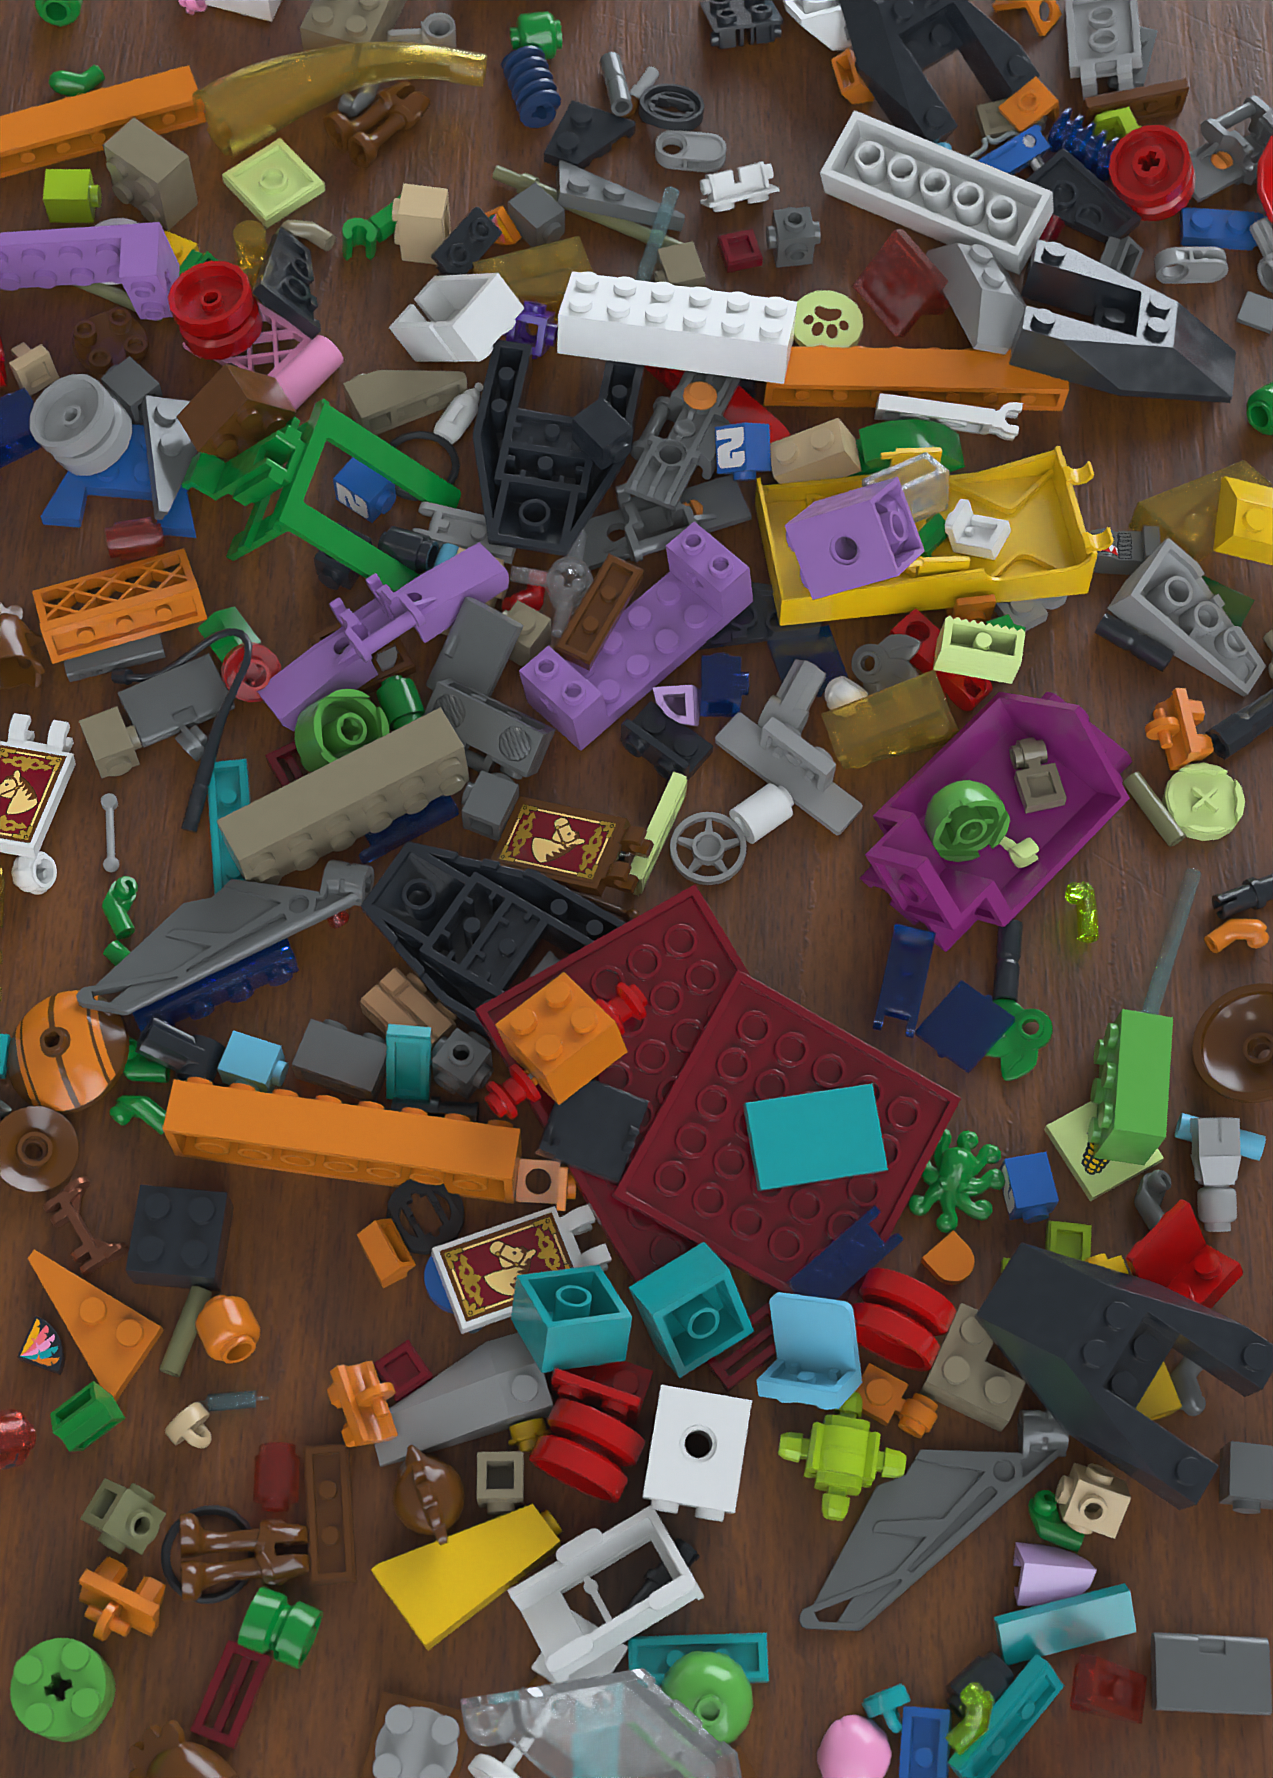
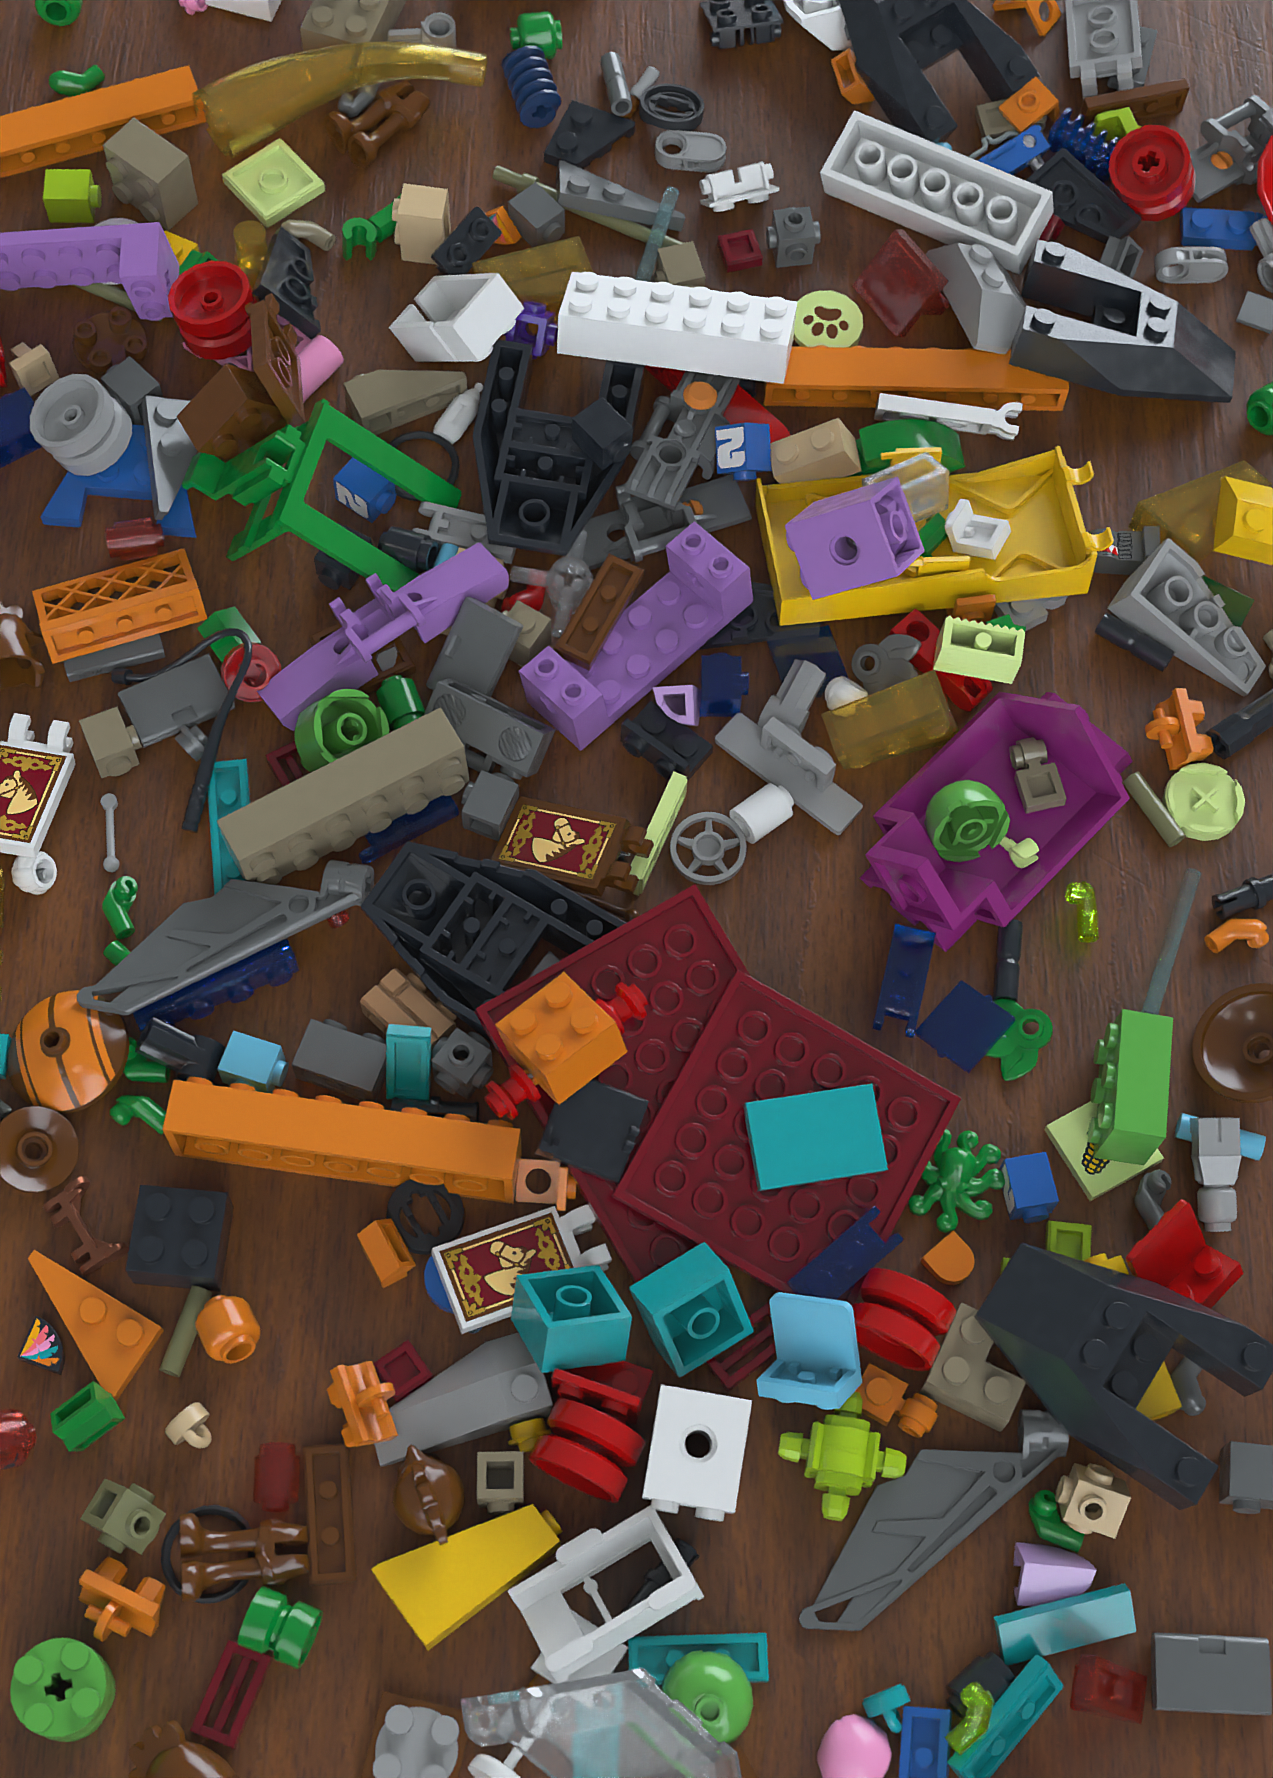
(232, 1400): clear light blue piece -> none
(276, 359): none -> reddish brown tile

